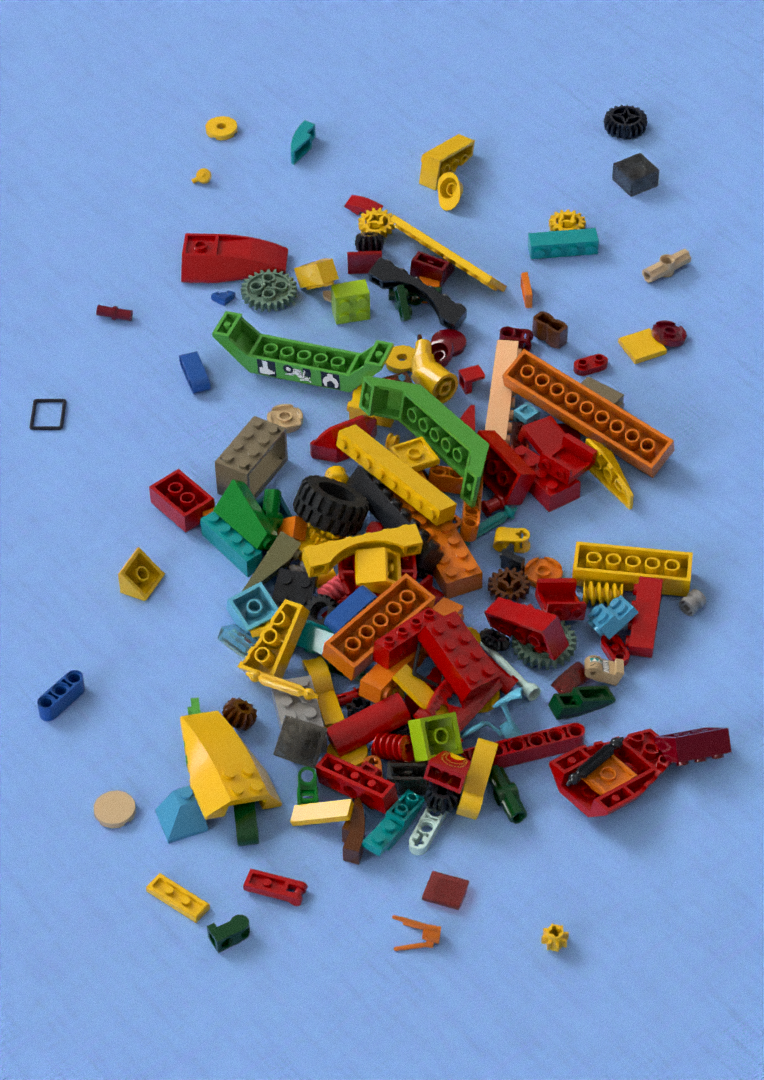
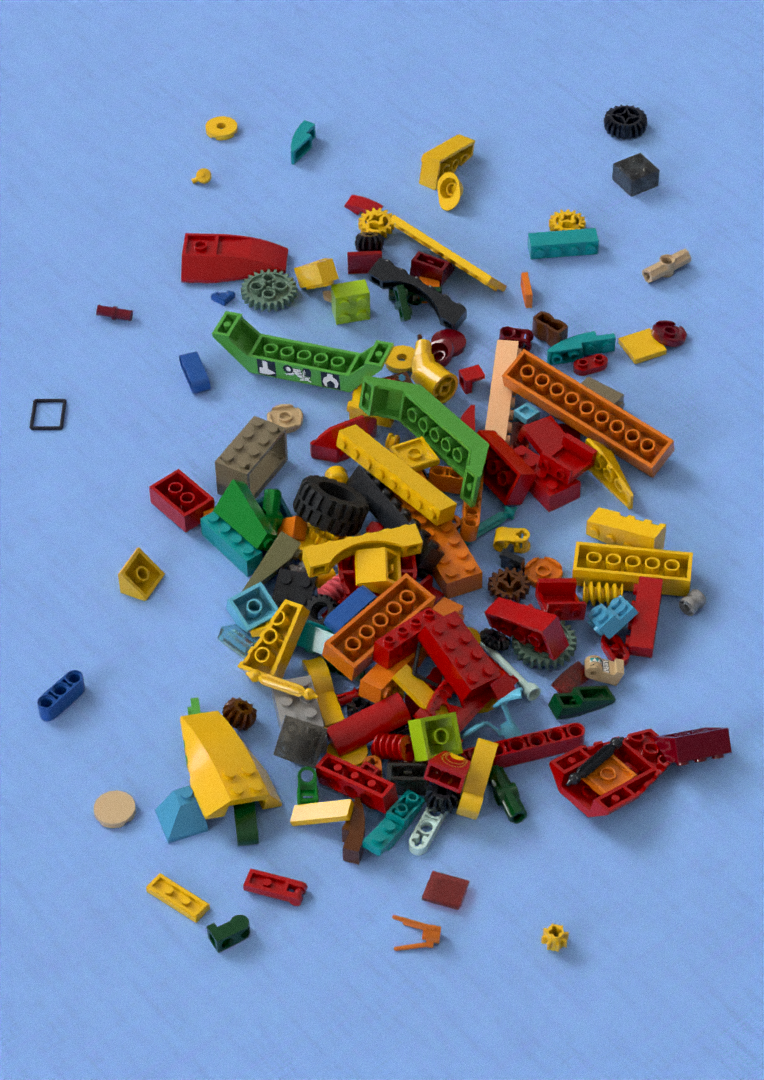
(492, 505): red bush -> none
(501, 686): none -> red panel
(580, 345): none -> teal slope
(625, 531): none -> yellow wedge

